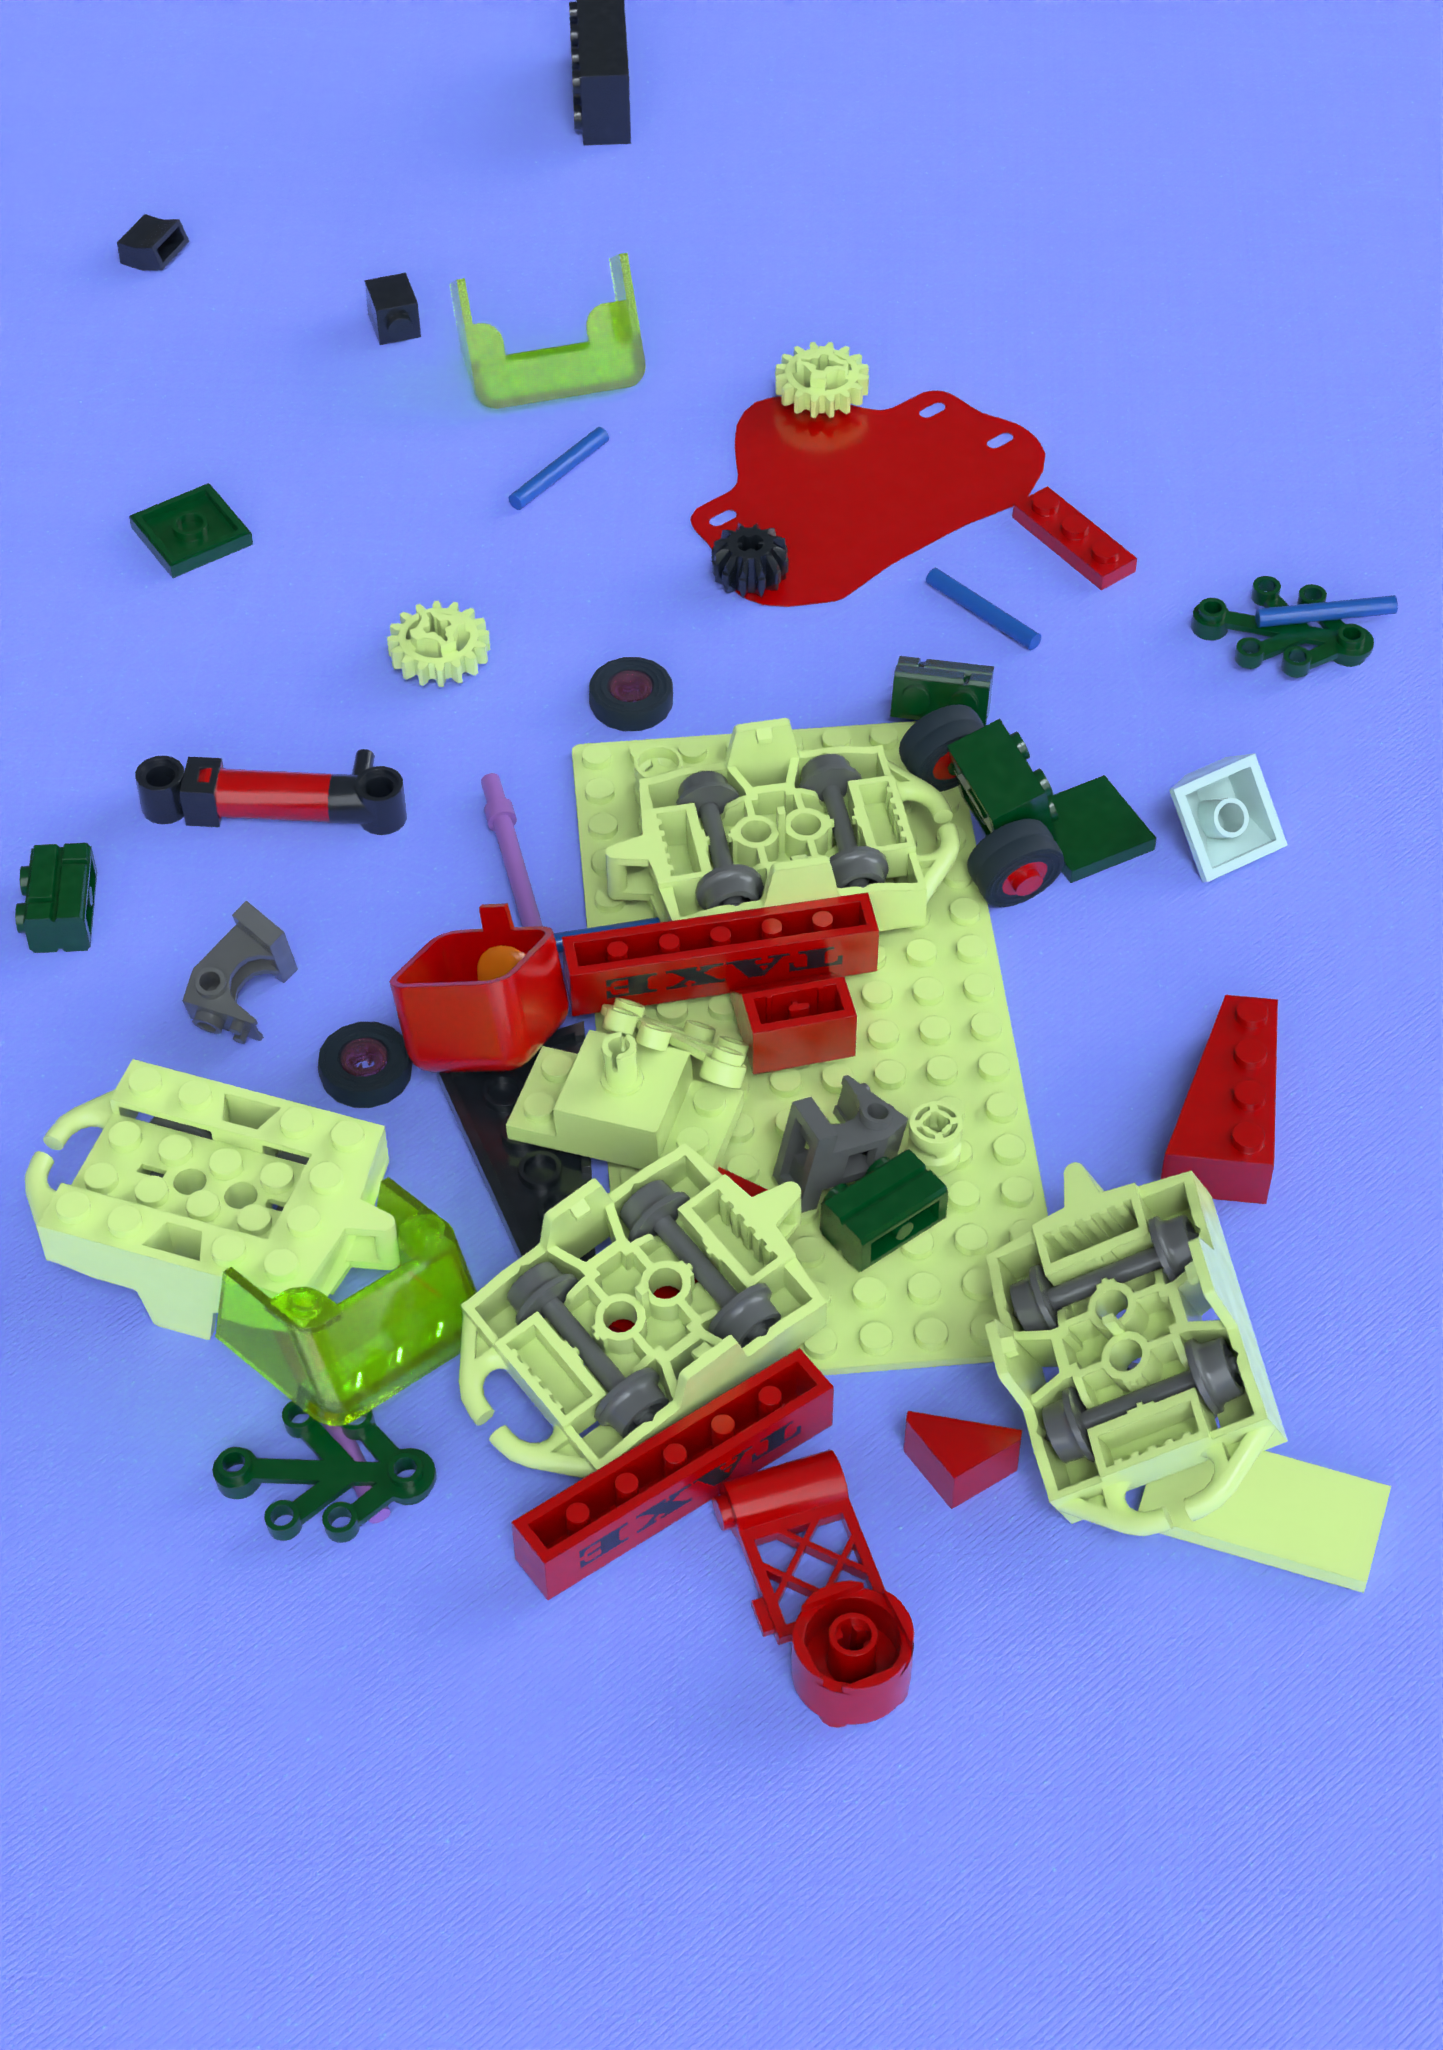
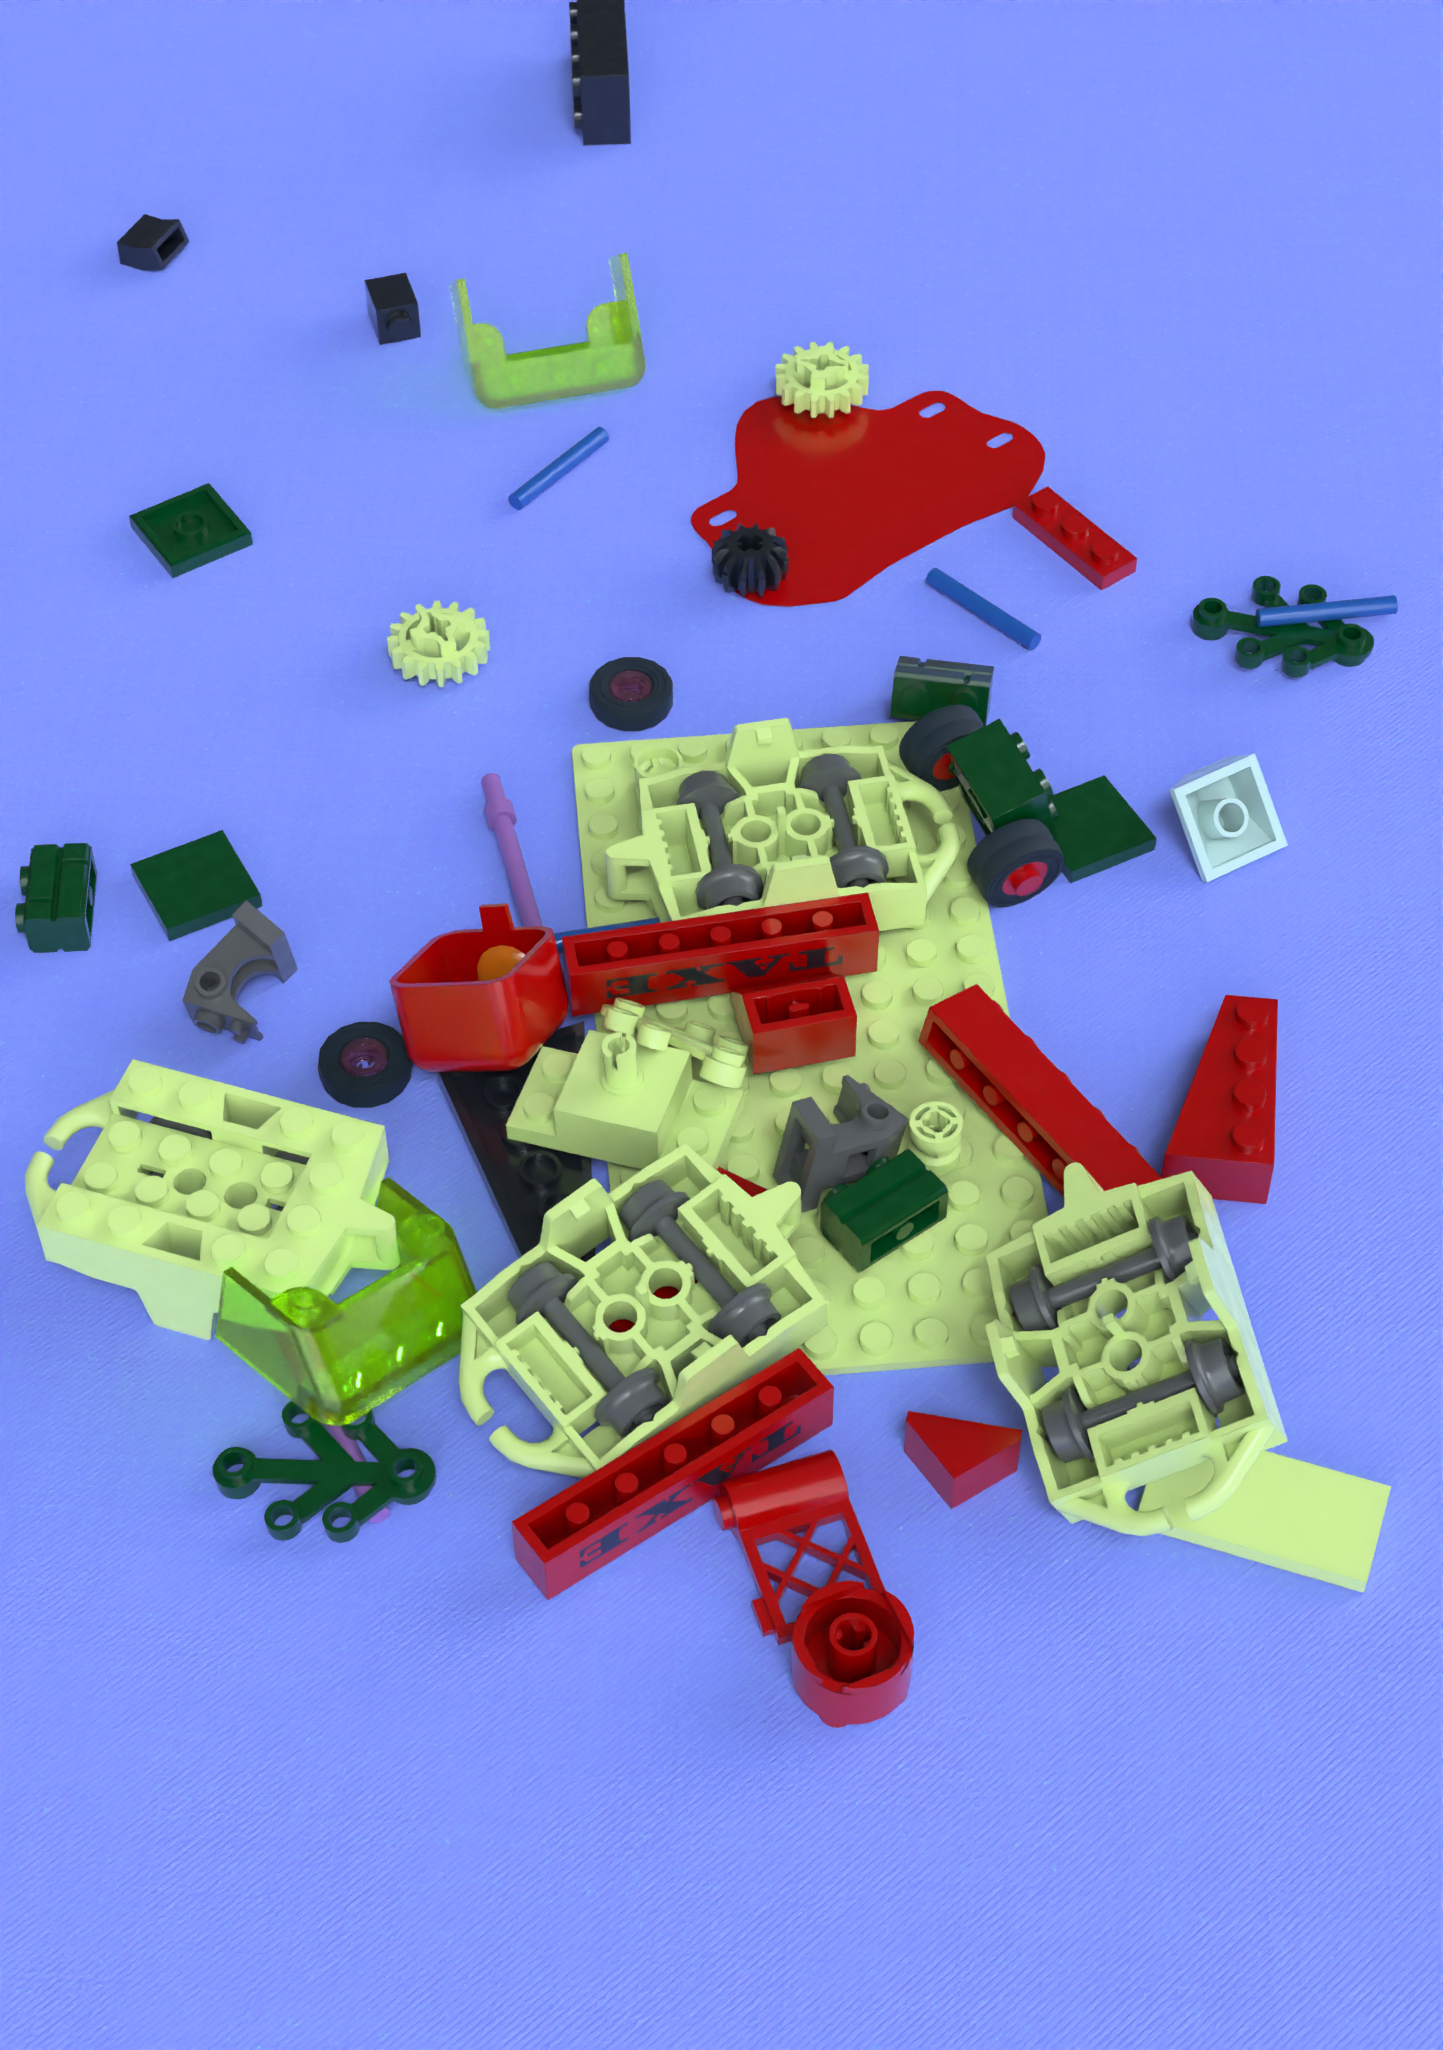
(195, 884): none -> dark green tile
(209, 792): black piece -> none
(1027, 1093): none -> red brick

